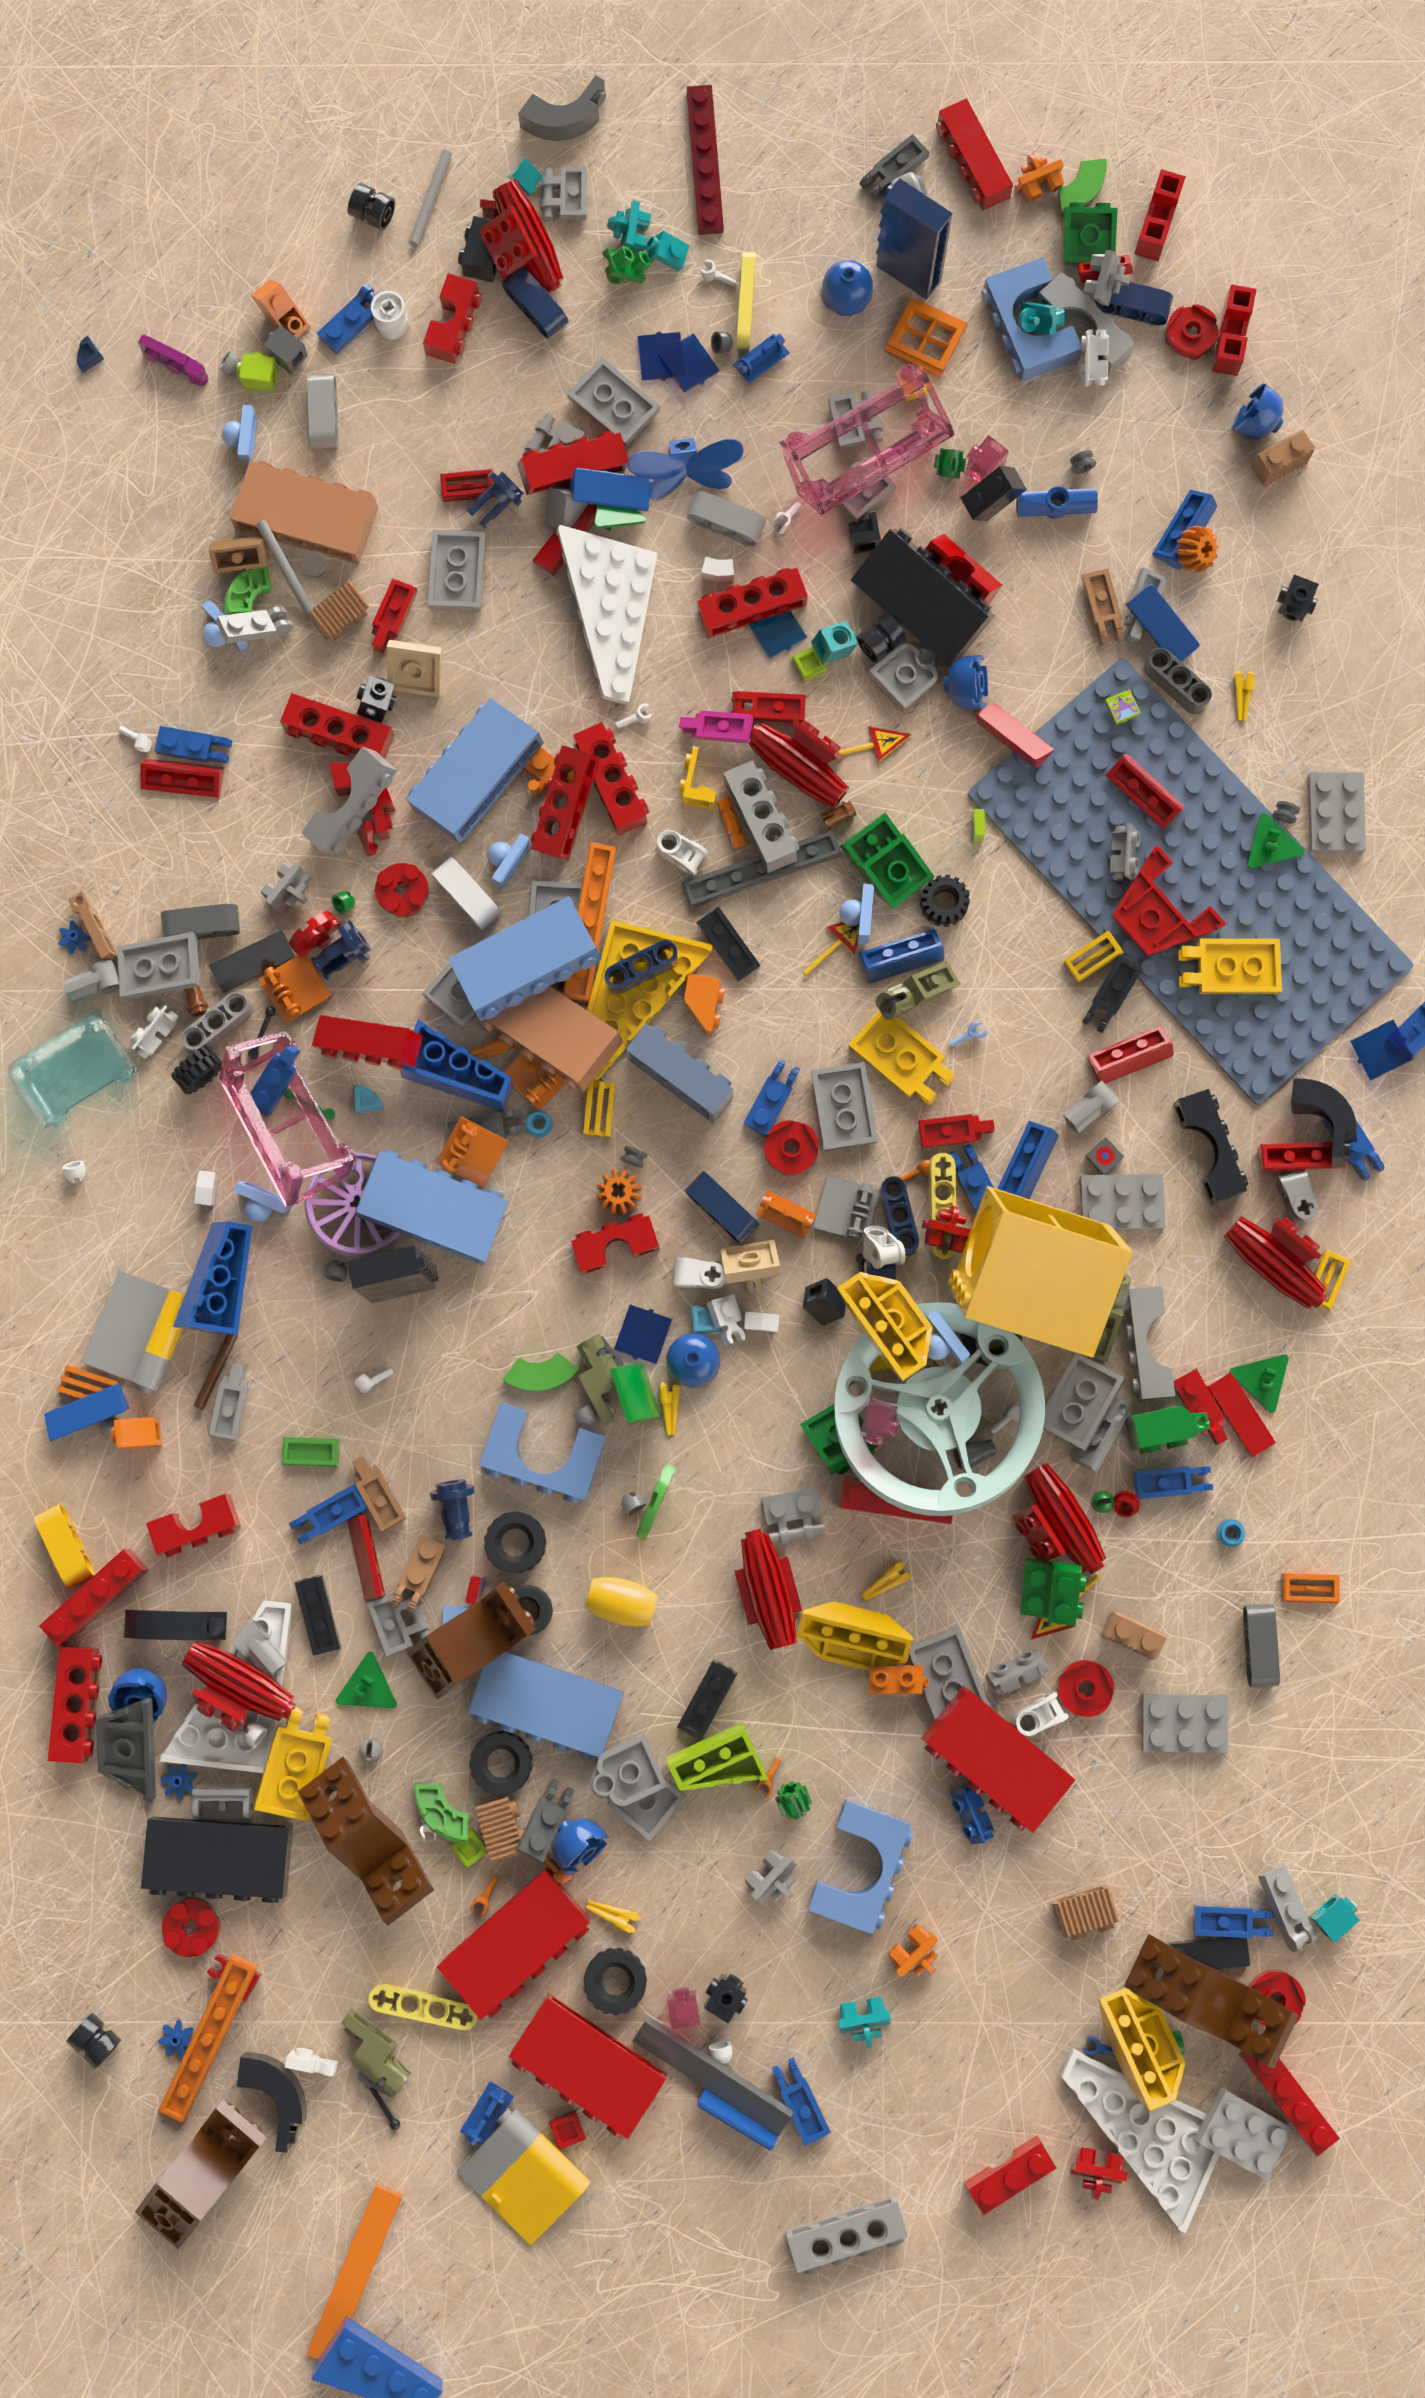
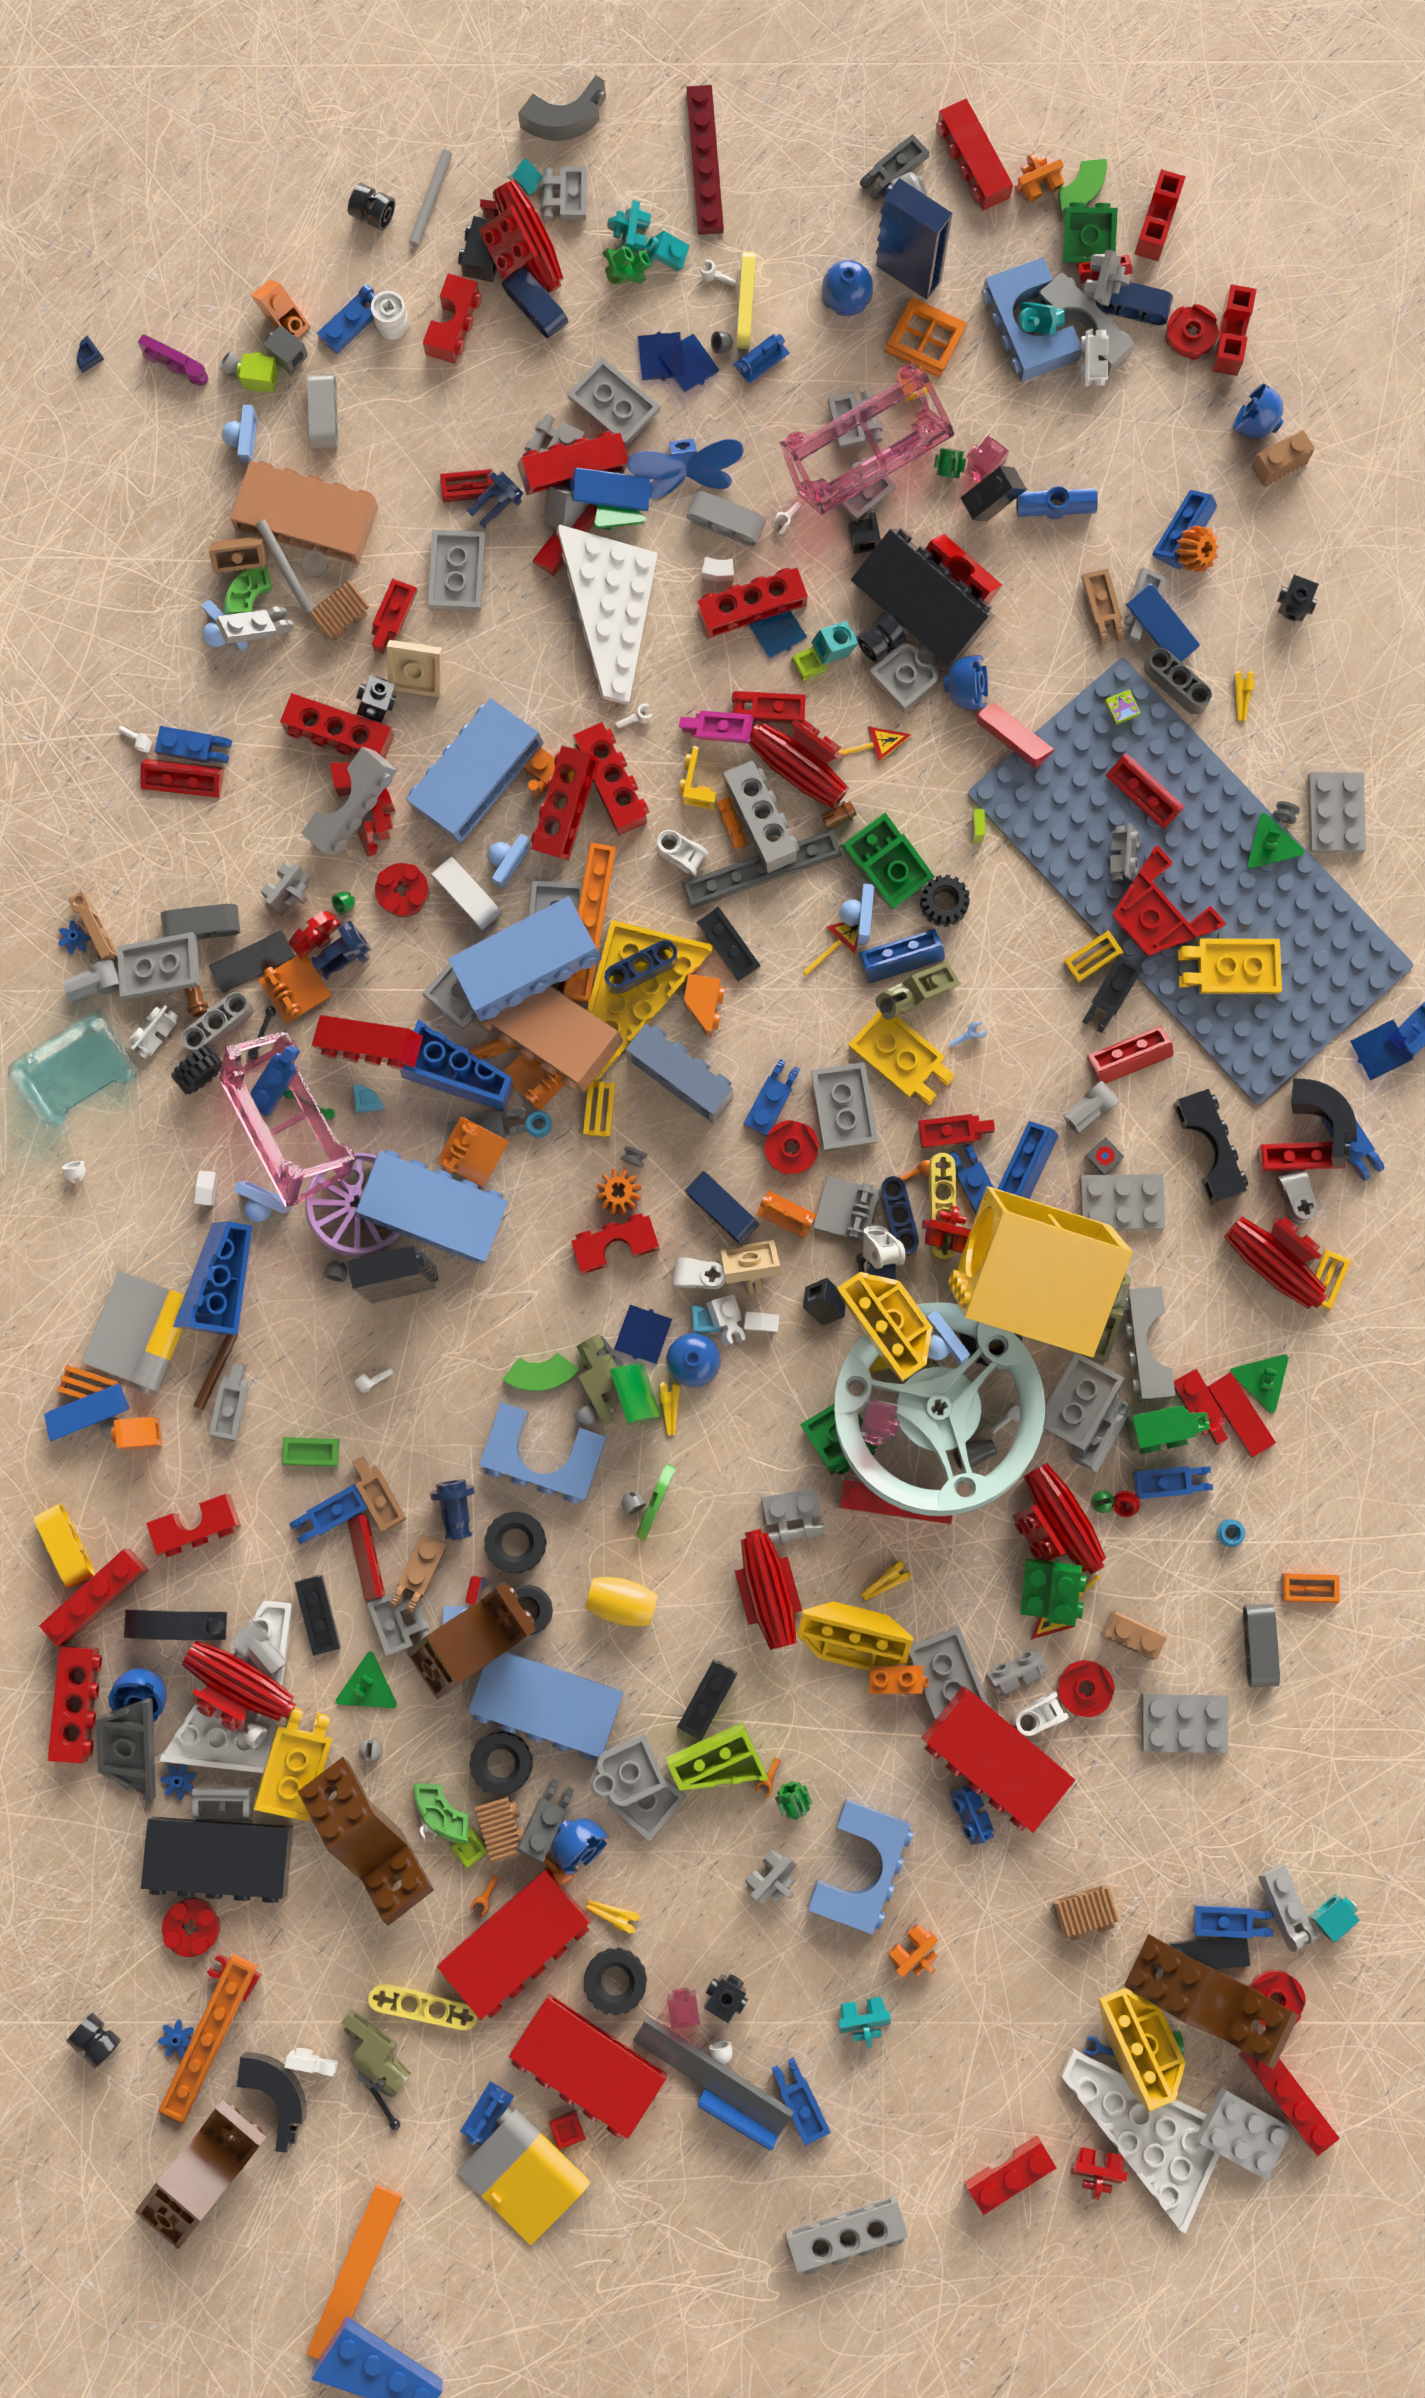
(1083, 462): dark grey bush -> none

